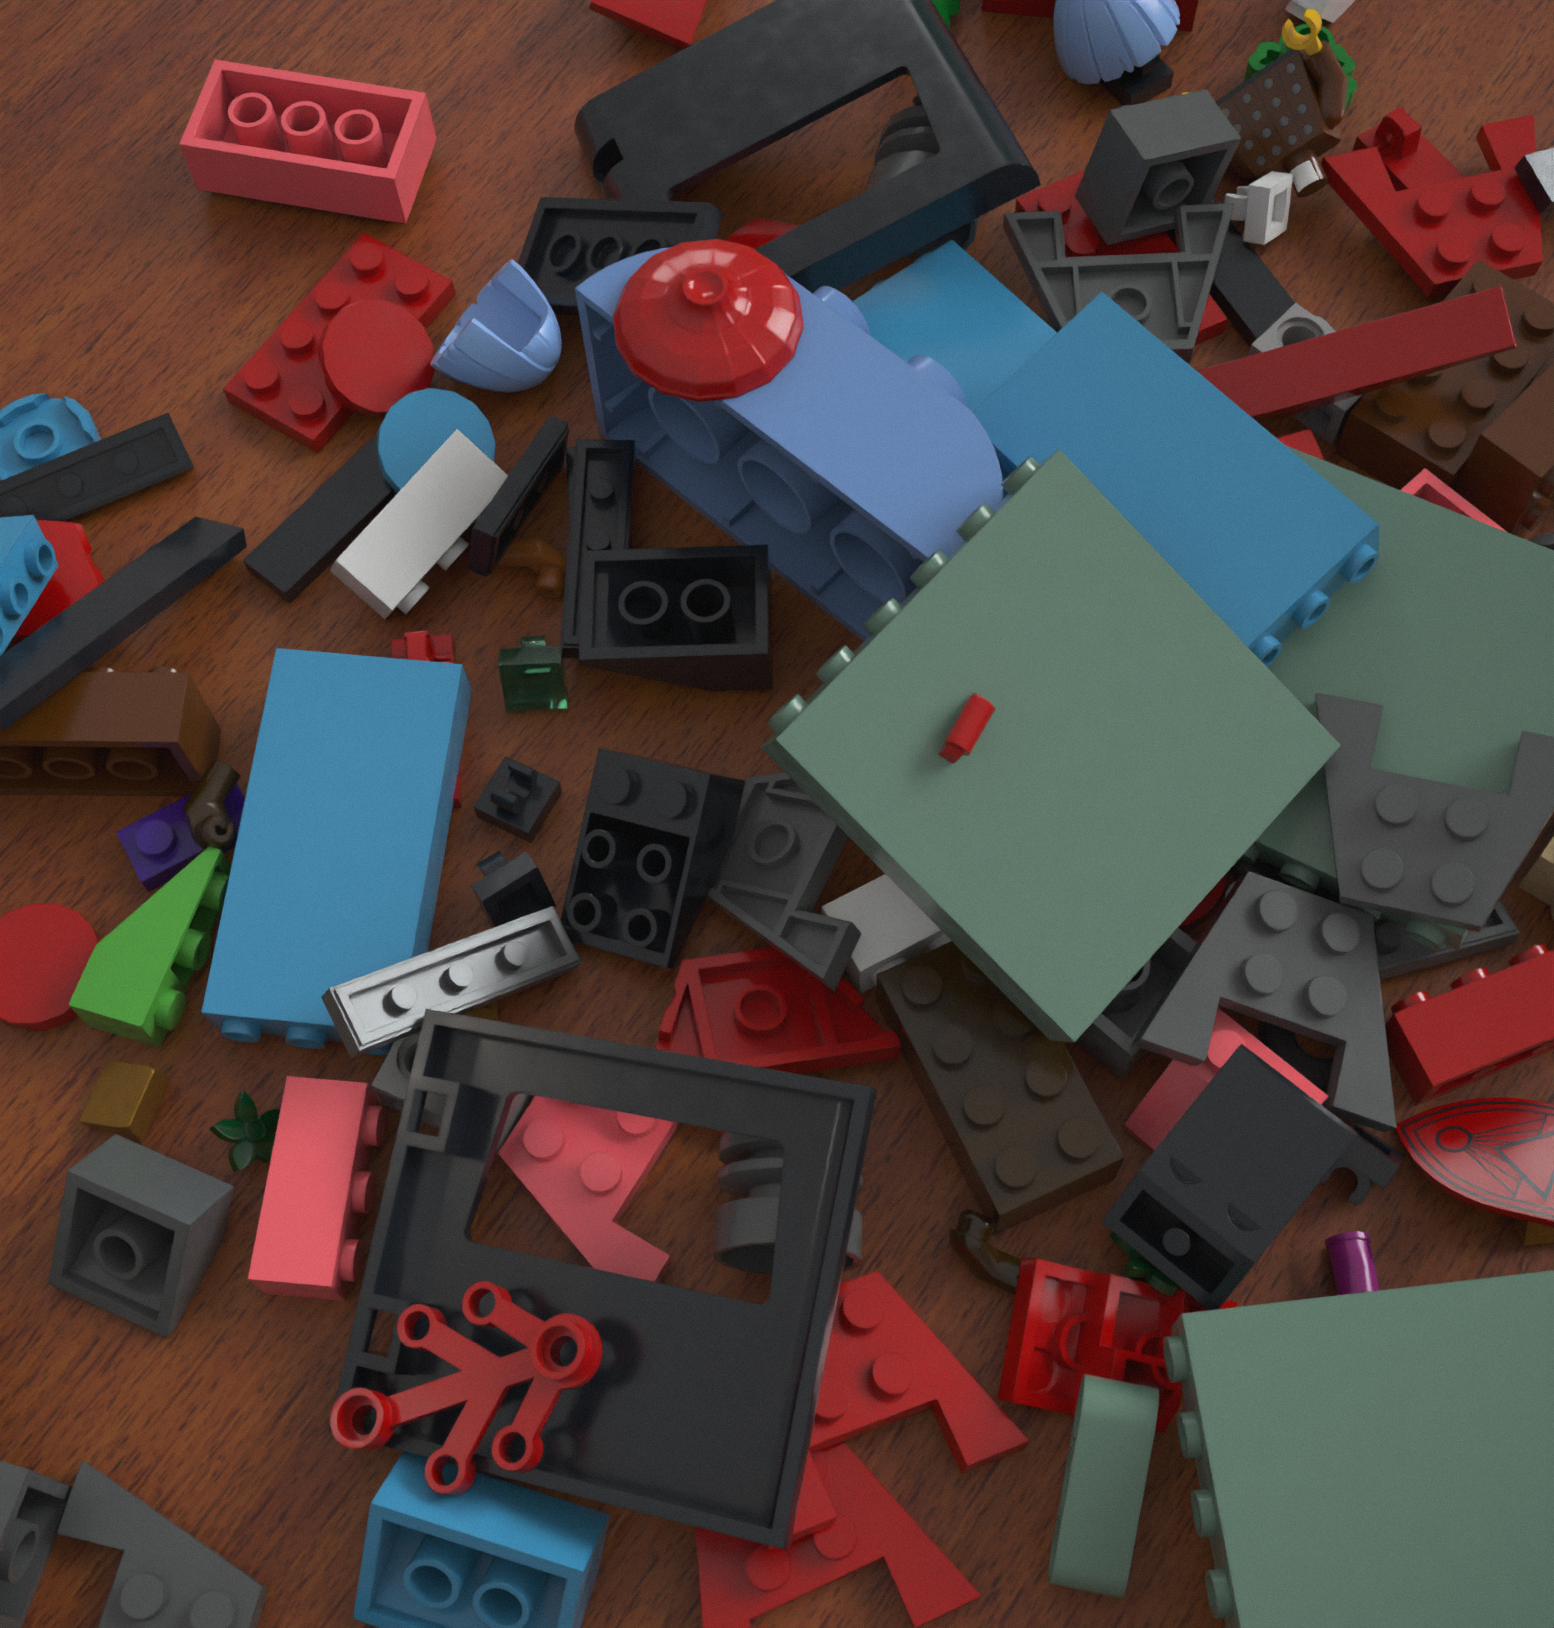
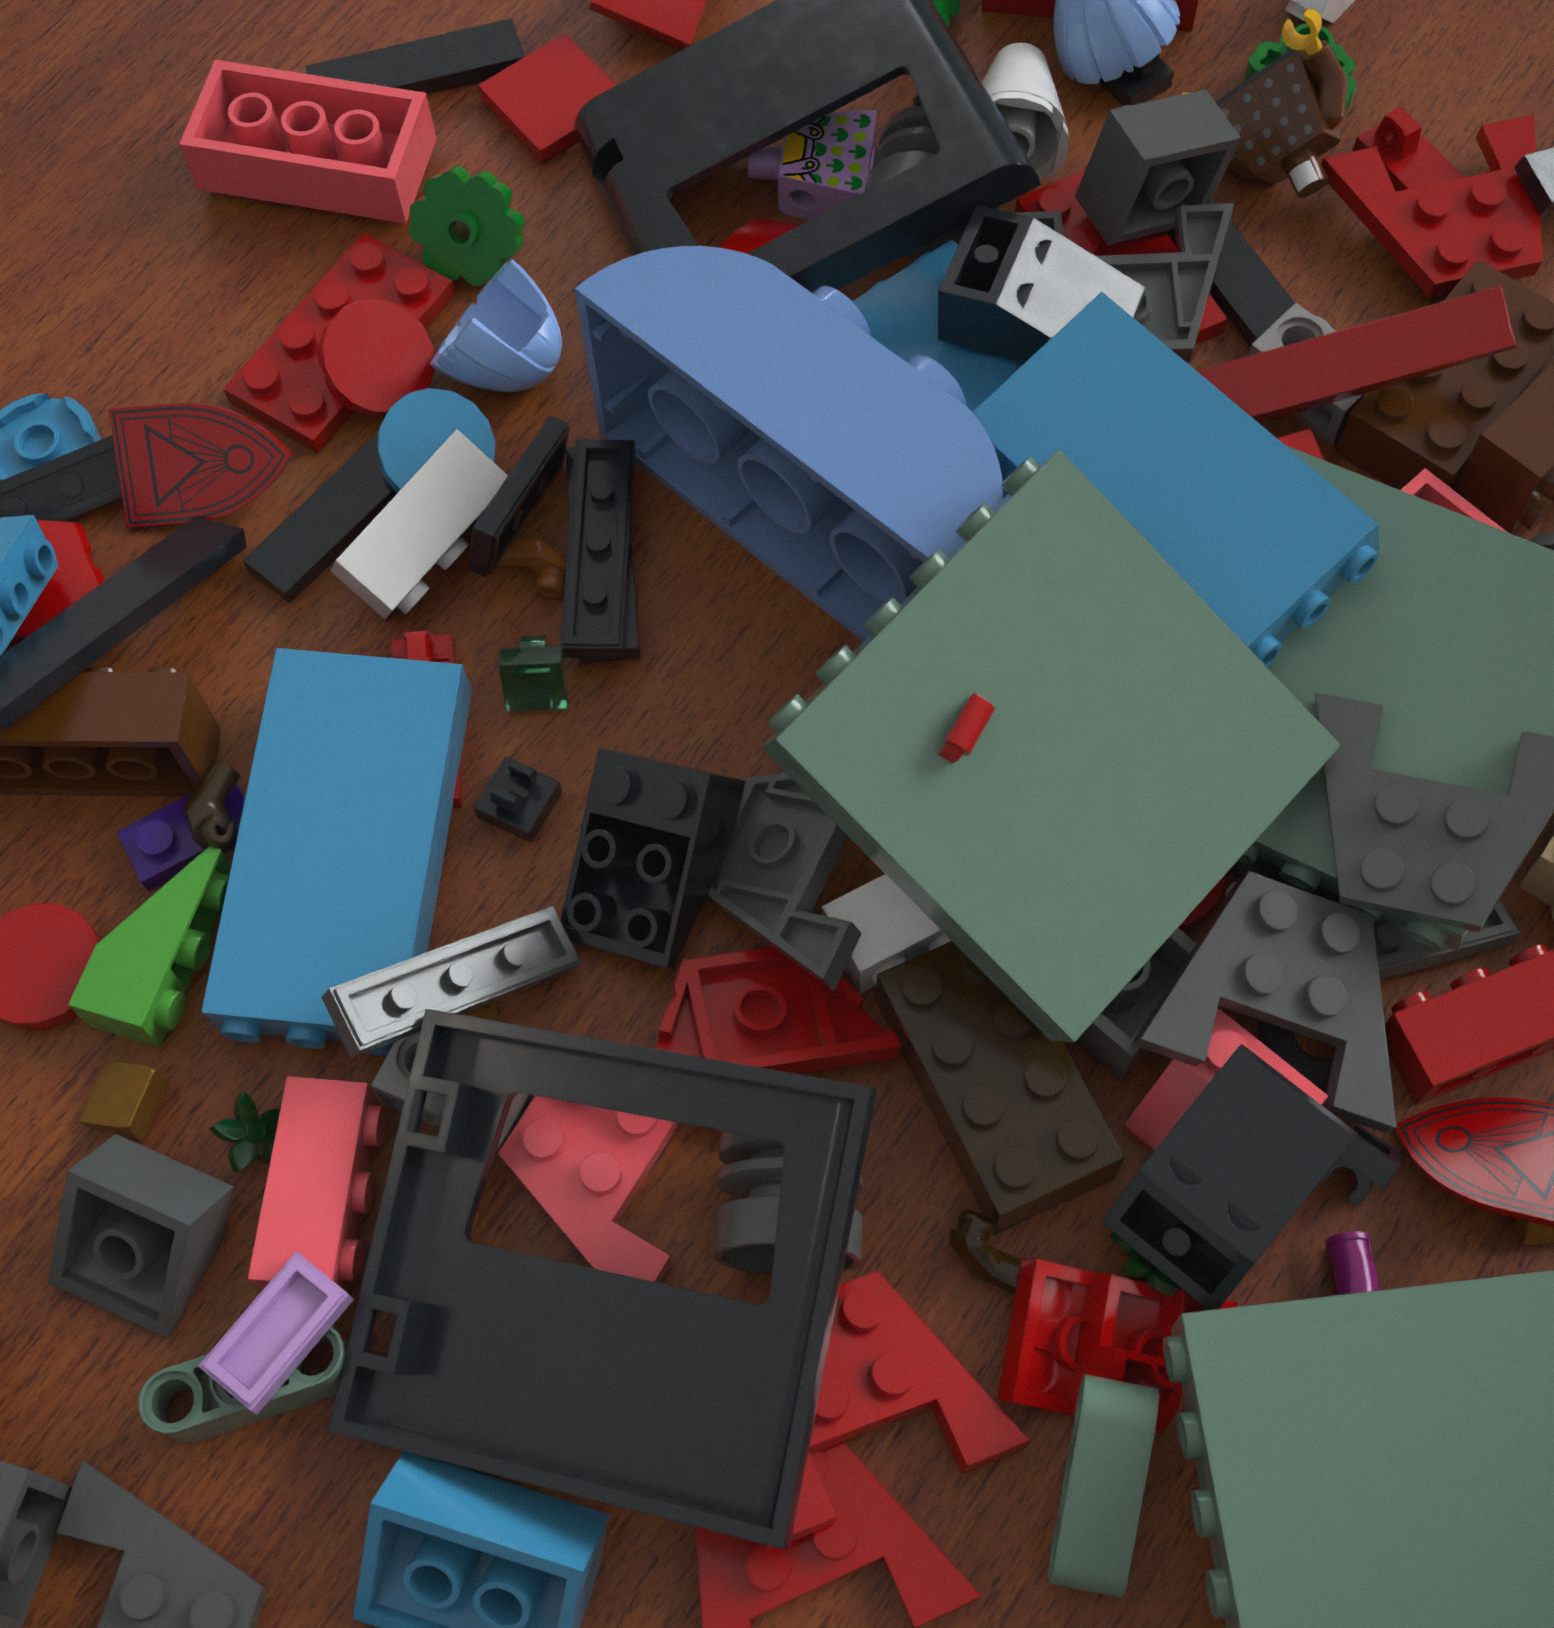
(191, 461): none -> red shield
(217, 1410): none -> sand green beam
(276, 1333): none -> lavender tile
(433, 61): none -> black tile
(466, 225): none -> green plant
(479, 1384): red plant -> none
(510, 888): black tile -> none
(544, 94): none -> red tile
(584, 235): black plate -> none
(680, 615): black slope -> none
(708, 320): red hat -> none
(820, 163): none -> lavender torso
(1021, 285): none -> black slope
(1029, 103): none -> white cone
(1263, 207): white tile -> none

